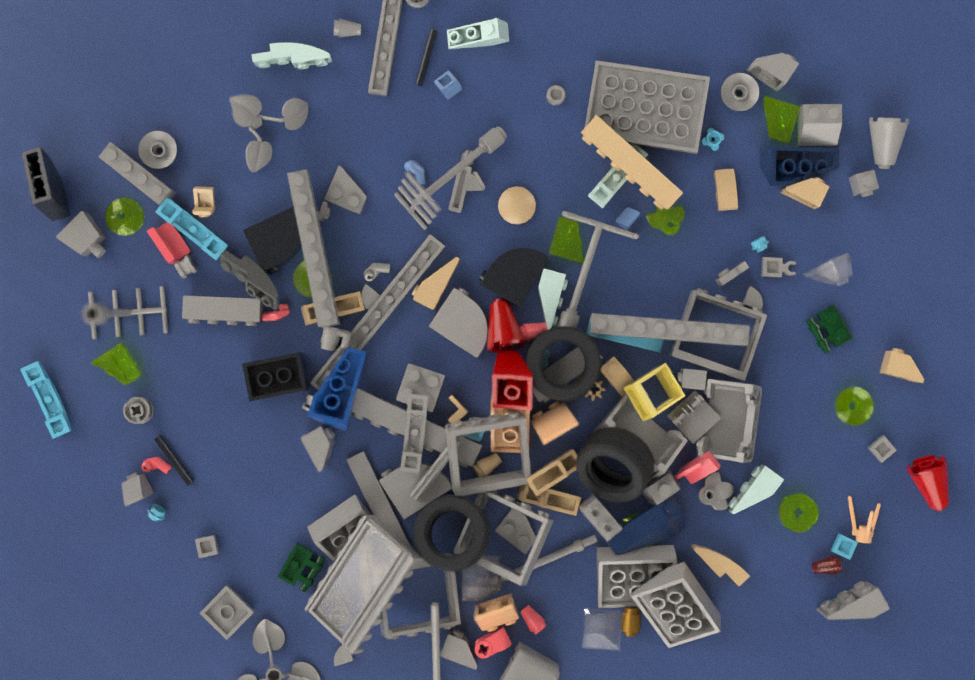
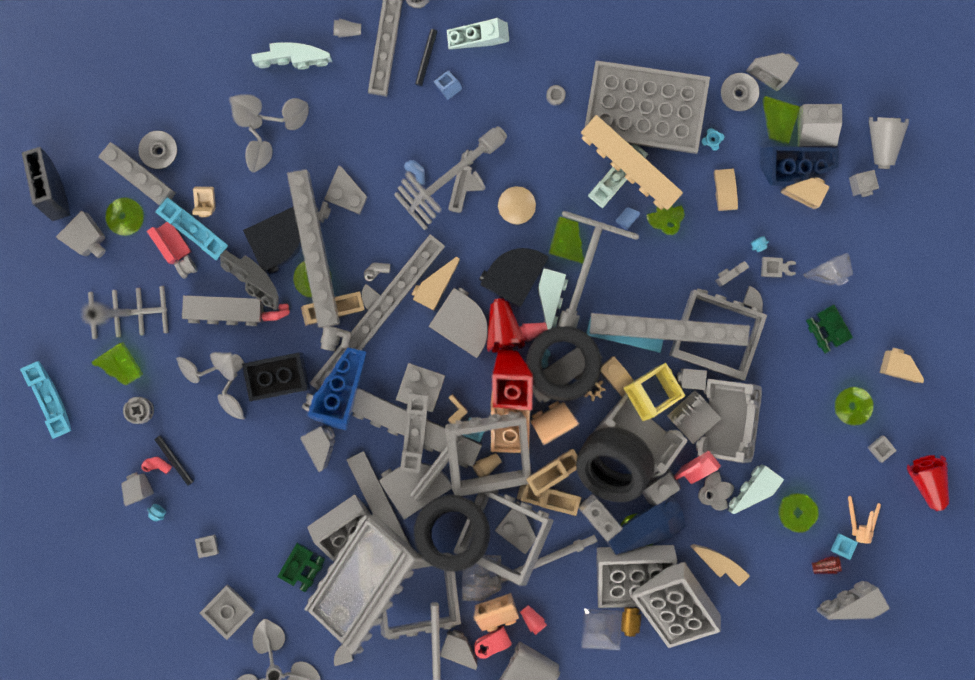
(228, 366): none -> light grey plant

